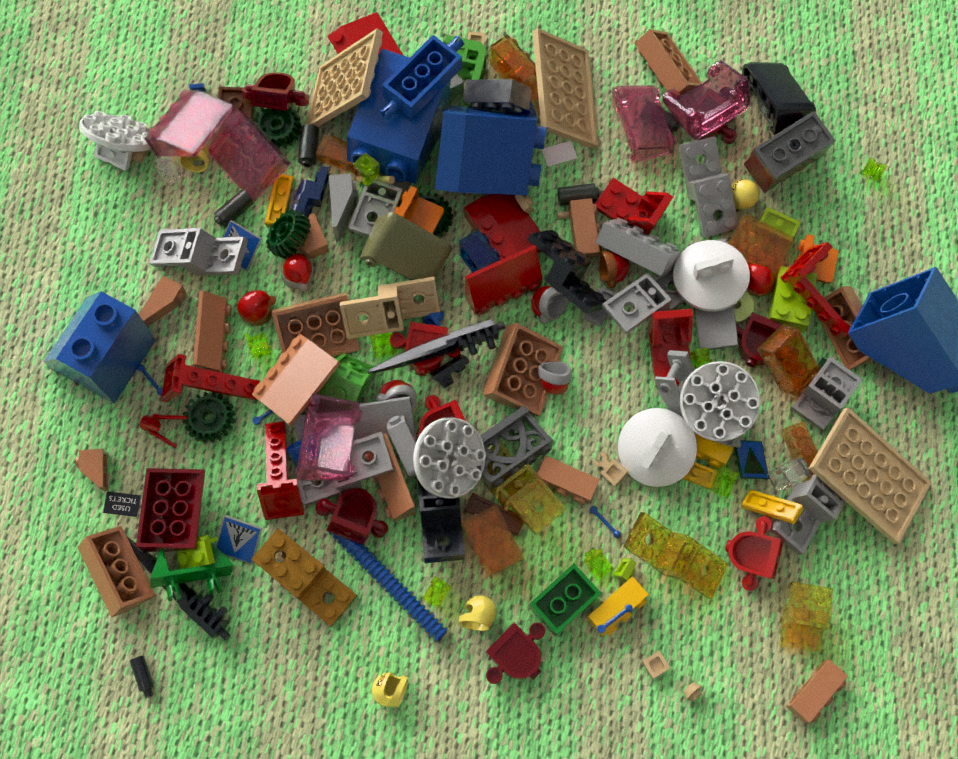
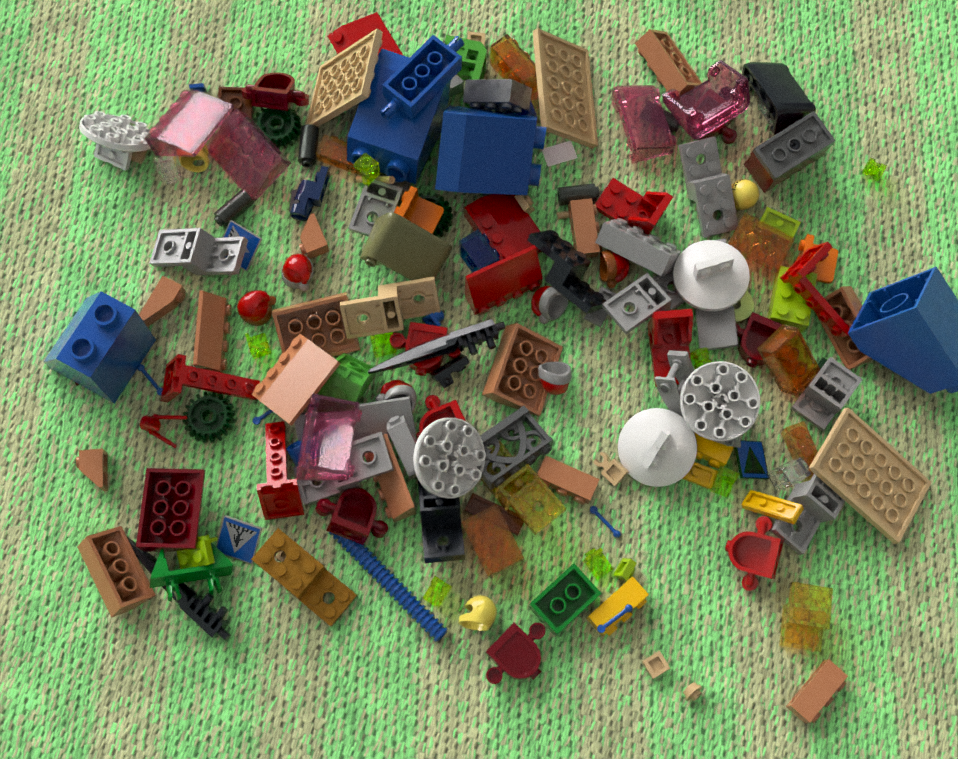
(121, 504): black sticker -> none
(142, 676): black cylinder -> none
(279, 198): yellow tile -> none
(288, 233): dark green gear -> none
(342, 195): light grey slope -> none
(395, 689): light yellow helmet -> none
(675, 555): clear yellow bracket -> none
(760, 281): red piece -> none

